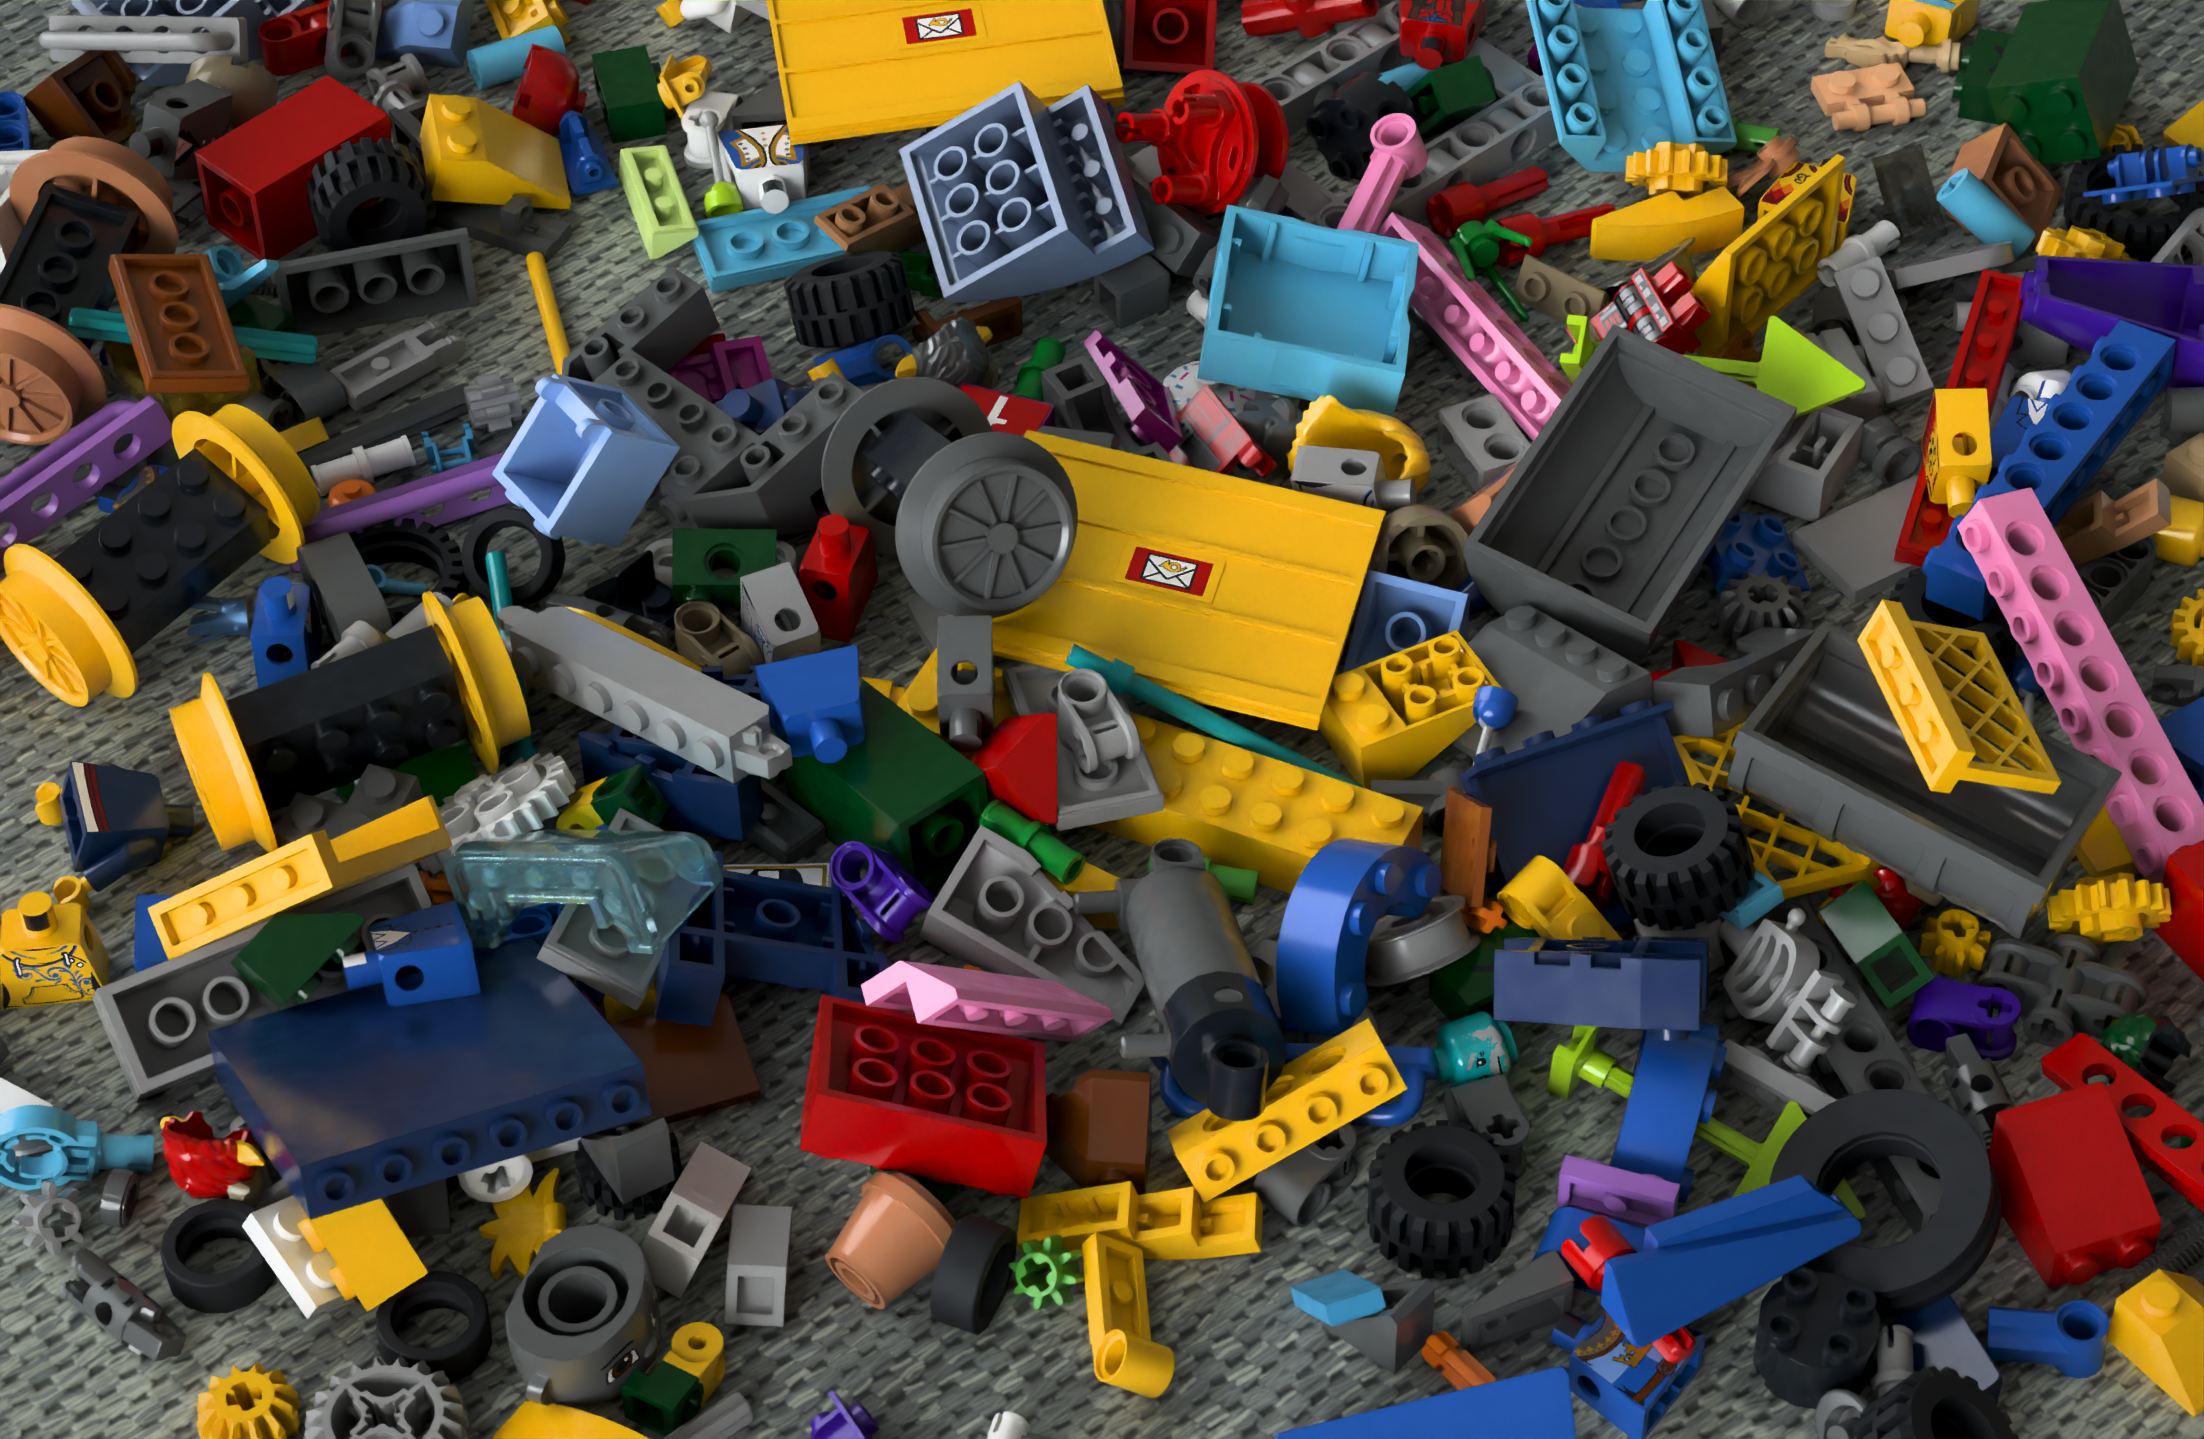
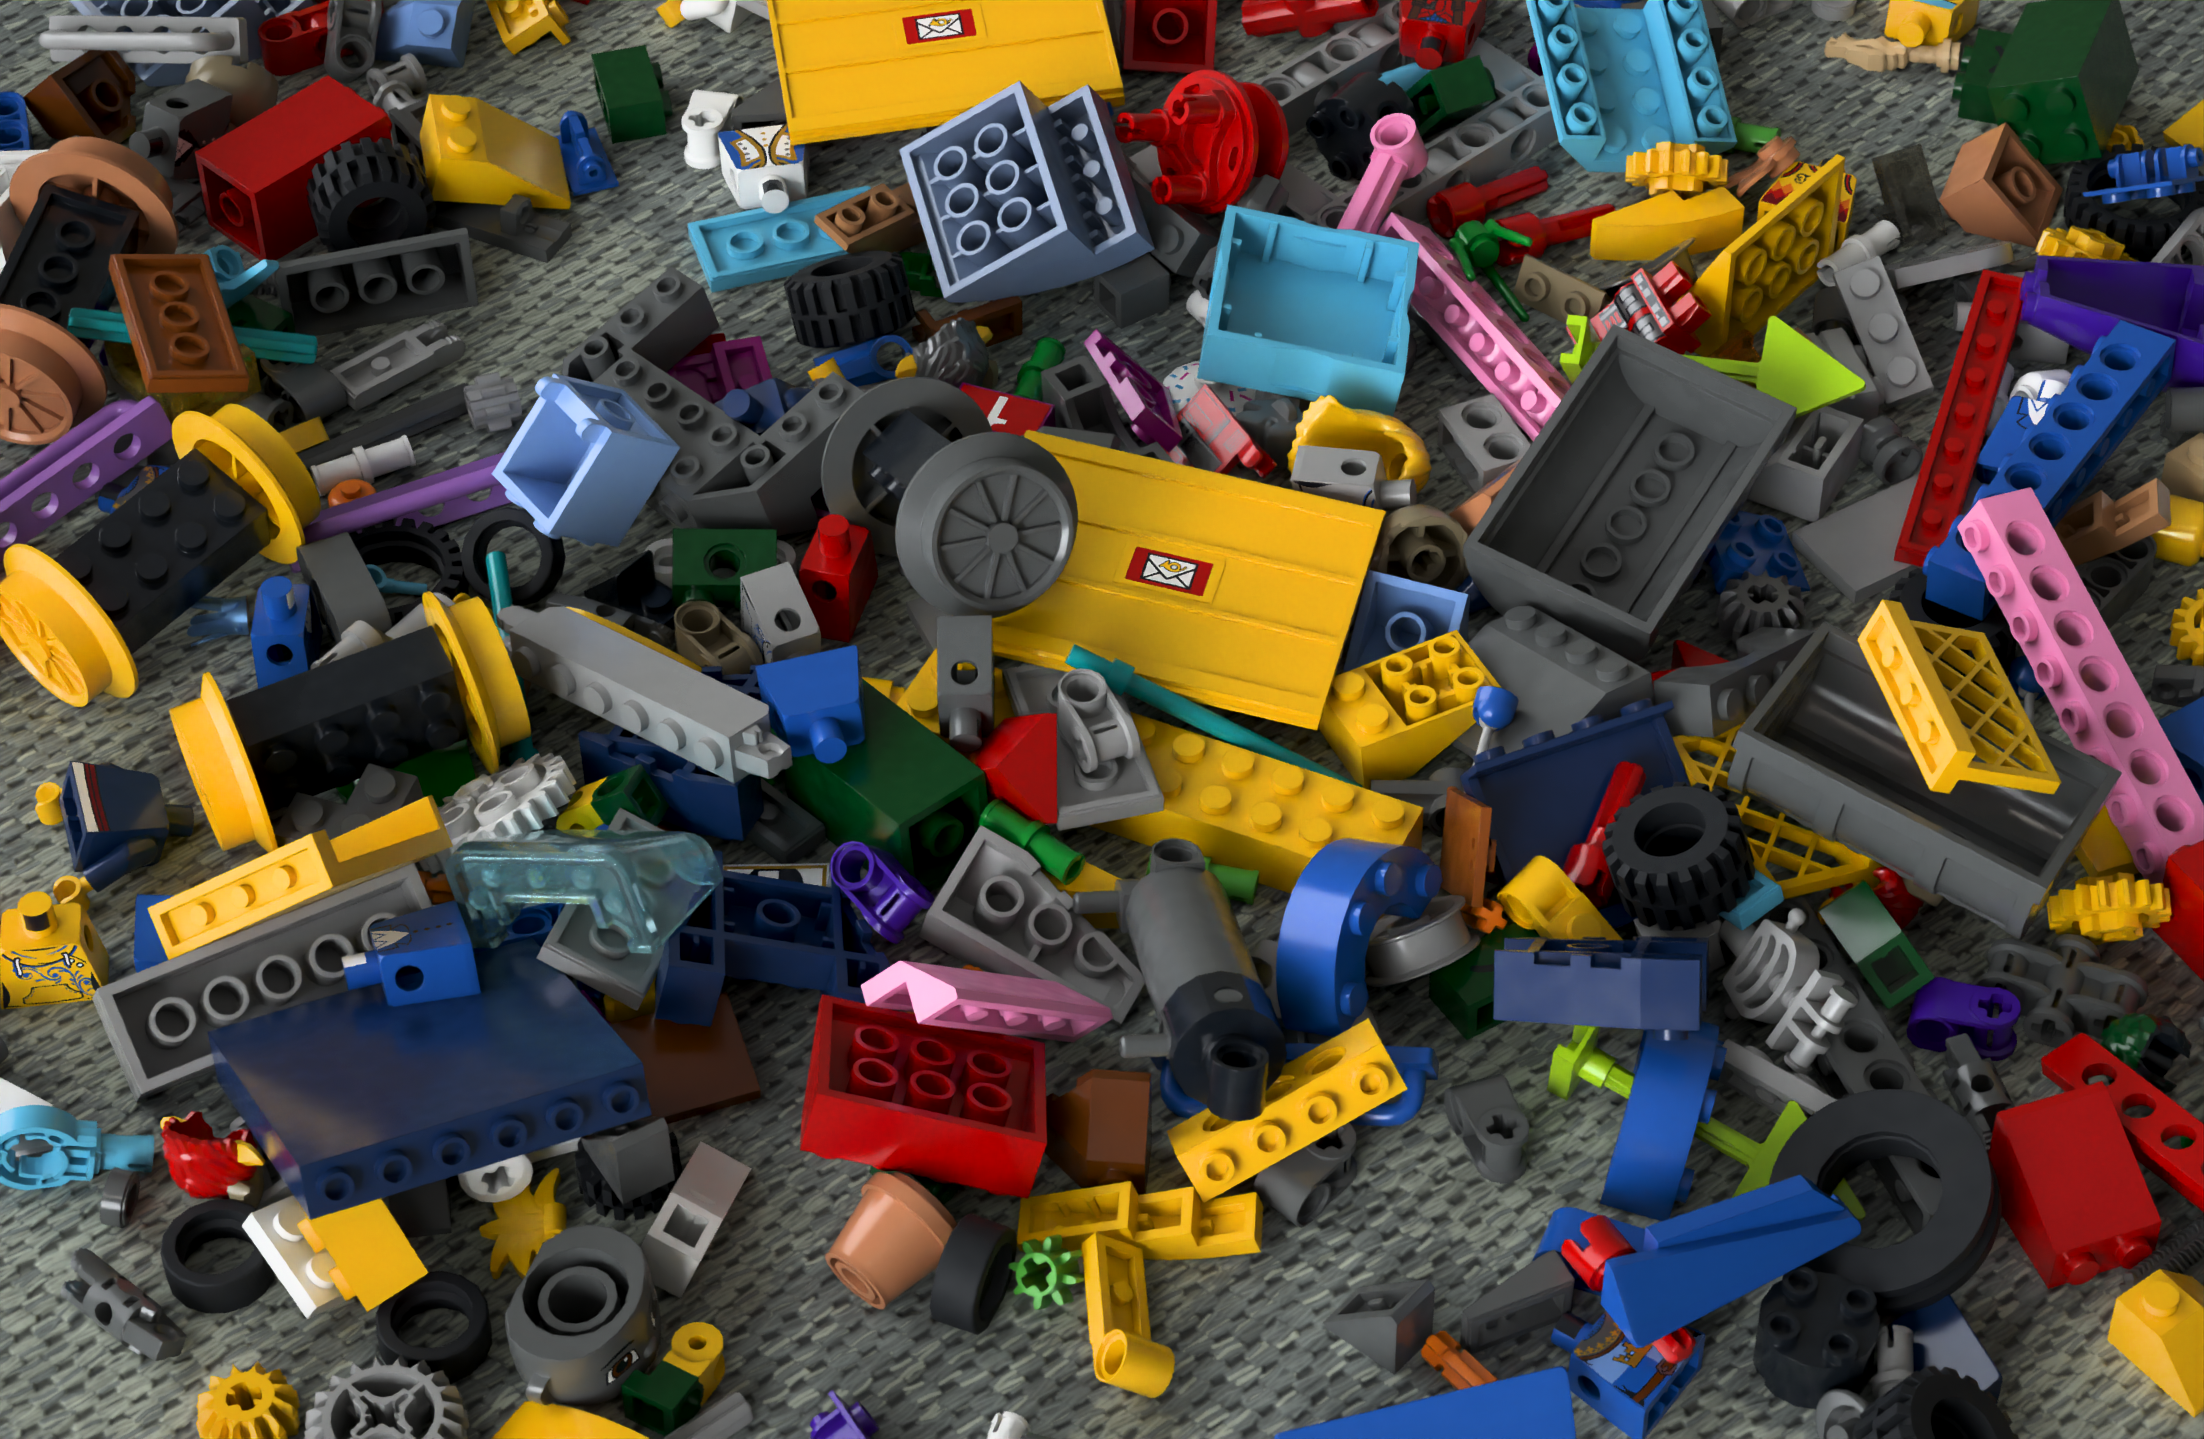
(60, 1229): light grey gear -> none
(292, 949): dark green slope -> none
(434, 455): dark azure piece -> none
(506, 58): medium azure piece -> none
(547, 90): red cylinder -> none
(548, 308): yellow bar -> none
(656, 199): yellowish green slope -> none
(683, 81): yellow hinge -> none
(723, 196): hinge -> none
(758, 1265): light grey slope -> none
(1338, 1297): dark azure tile -> none
(1441, 1233): black tyre -> none
(1474, 1049): teal head -> none
(1616, 1192): medium lavender plate -> none
(1867, 97): light nougat plate -> none
(1954, 942): yellow gear -> none
(1957, 465): yellow torso -> none
(1984, 212): medium azure piece -> none
(2067, 1338): blue piece -> none

